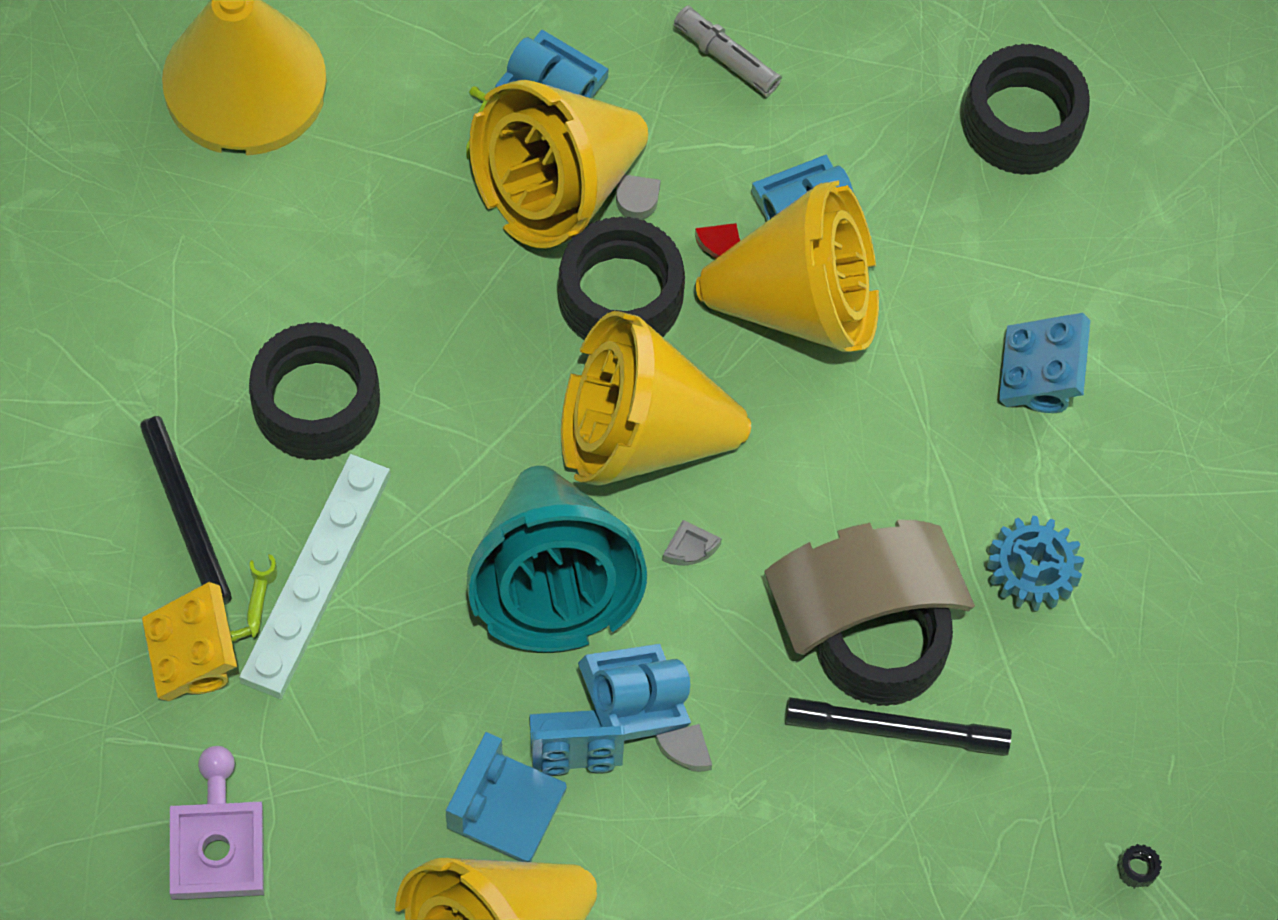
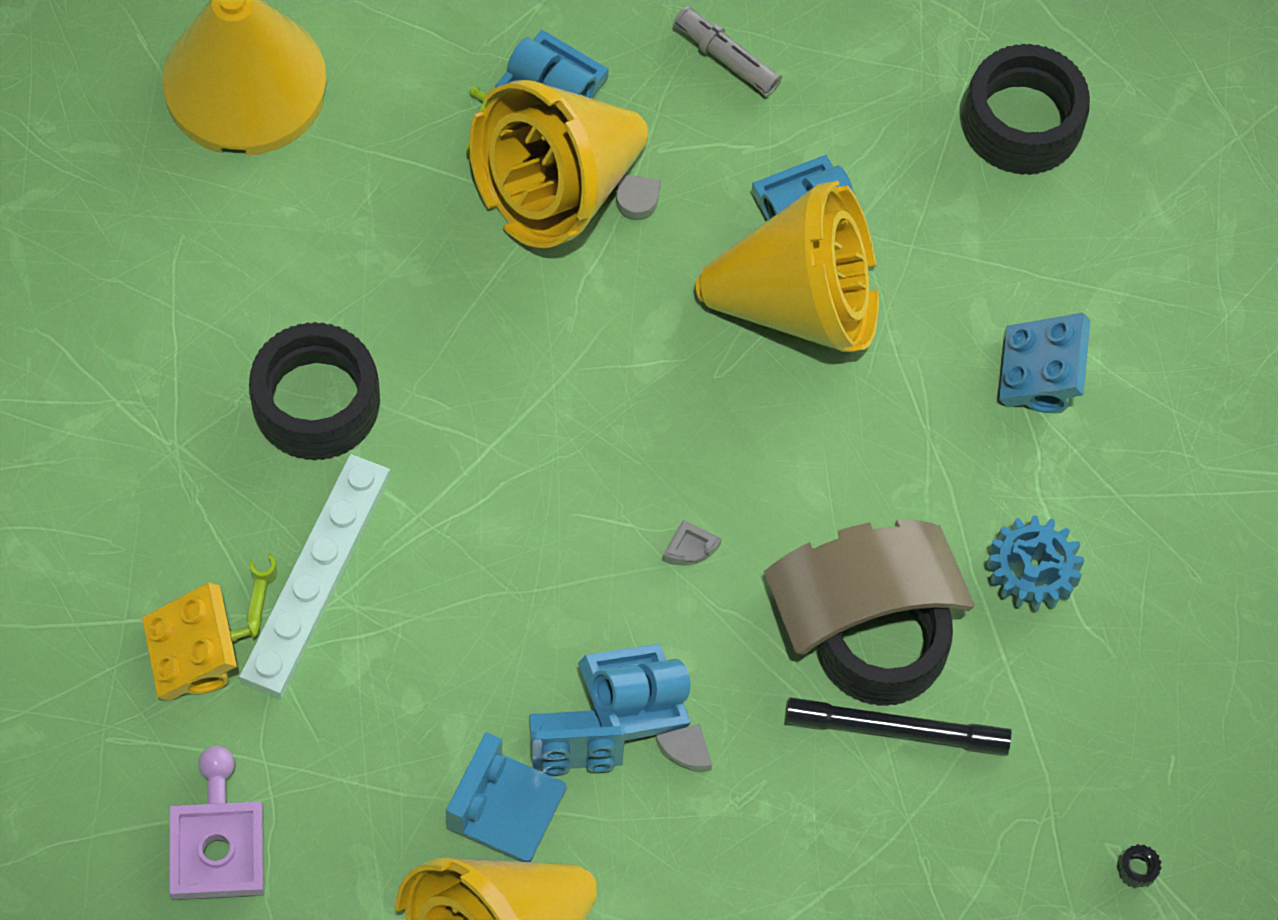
(183, 505): black axle -> none
(554, 567): teal cone -> none
(622, 240): black tyre -> none
(642, 406): yellow cone -> none
(717, 238): red tile -> none

